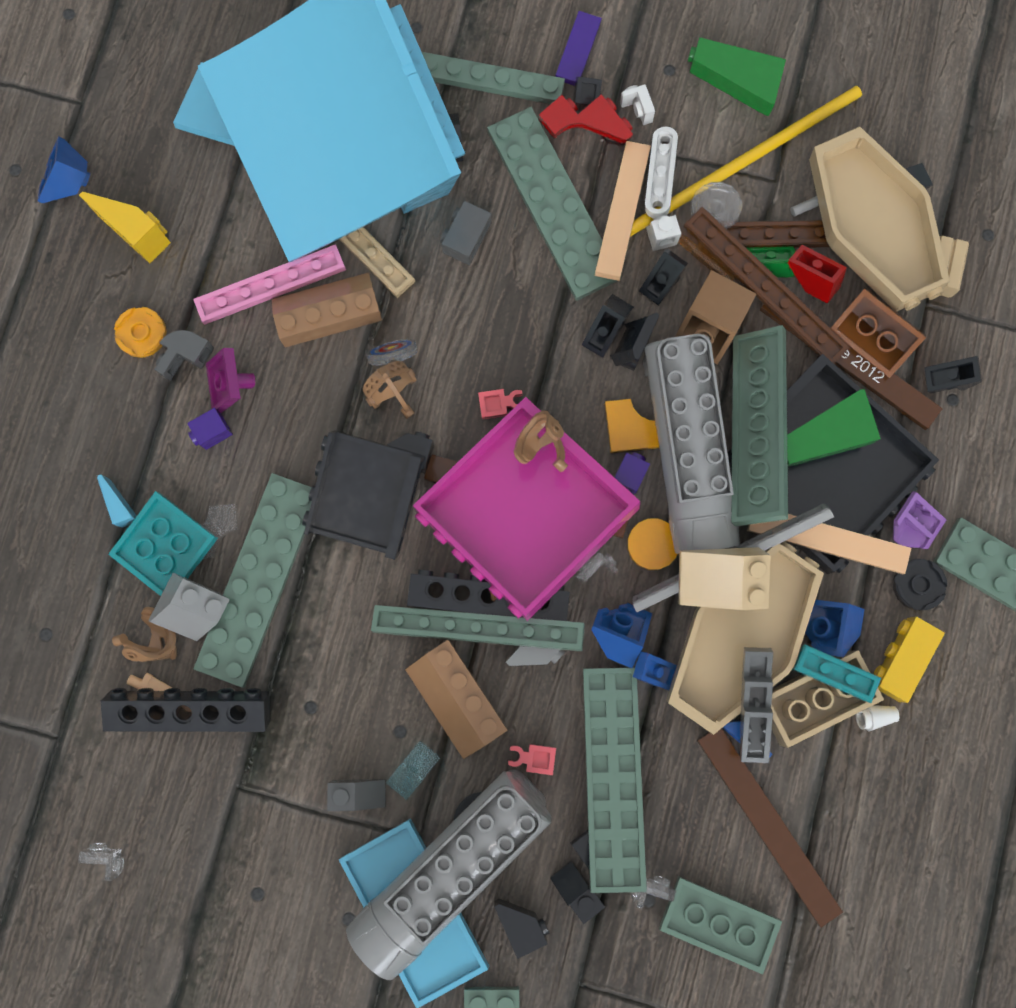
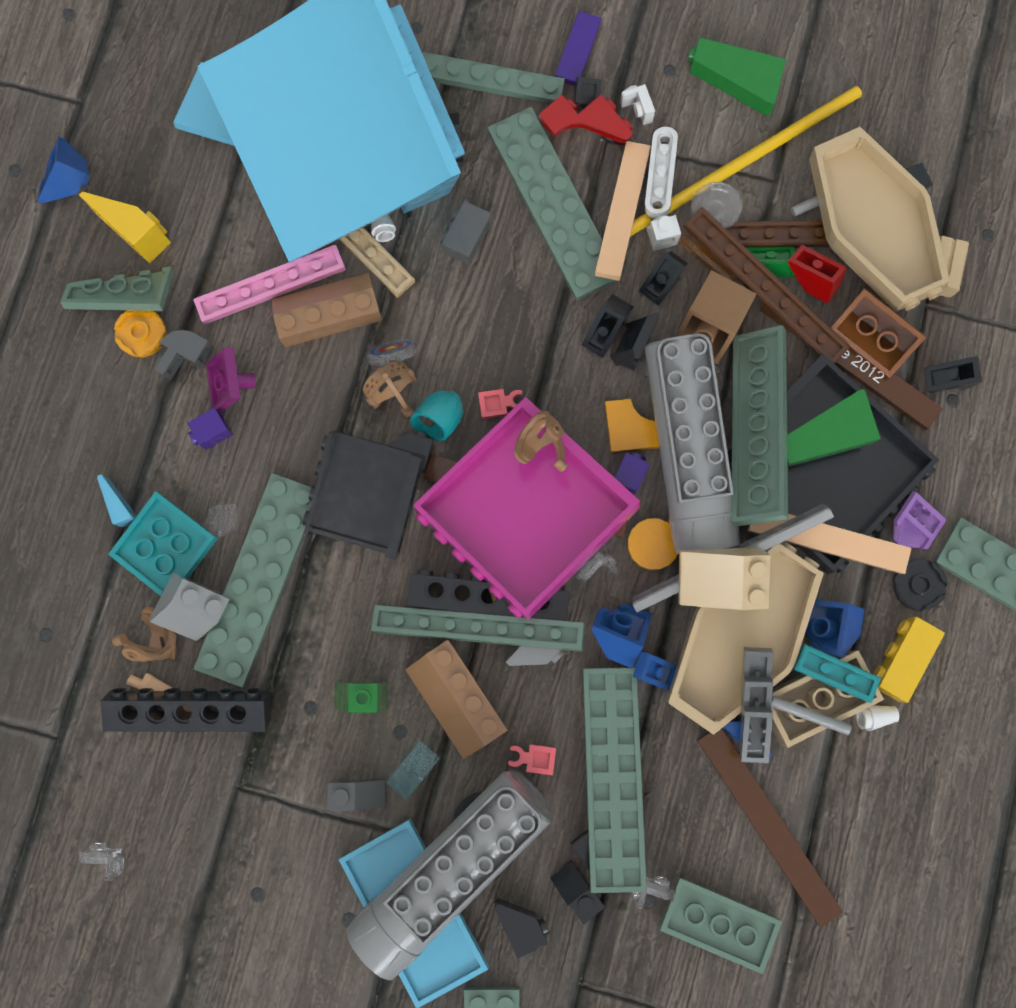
(139, 292): none -> sand green wing
(361, 697): none -> green slope
(383, 229): none -> white cone
(444, 409): none -> teal piece
(811, 715): none -> light grey bar

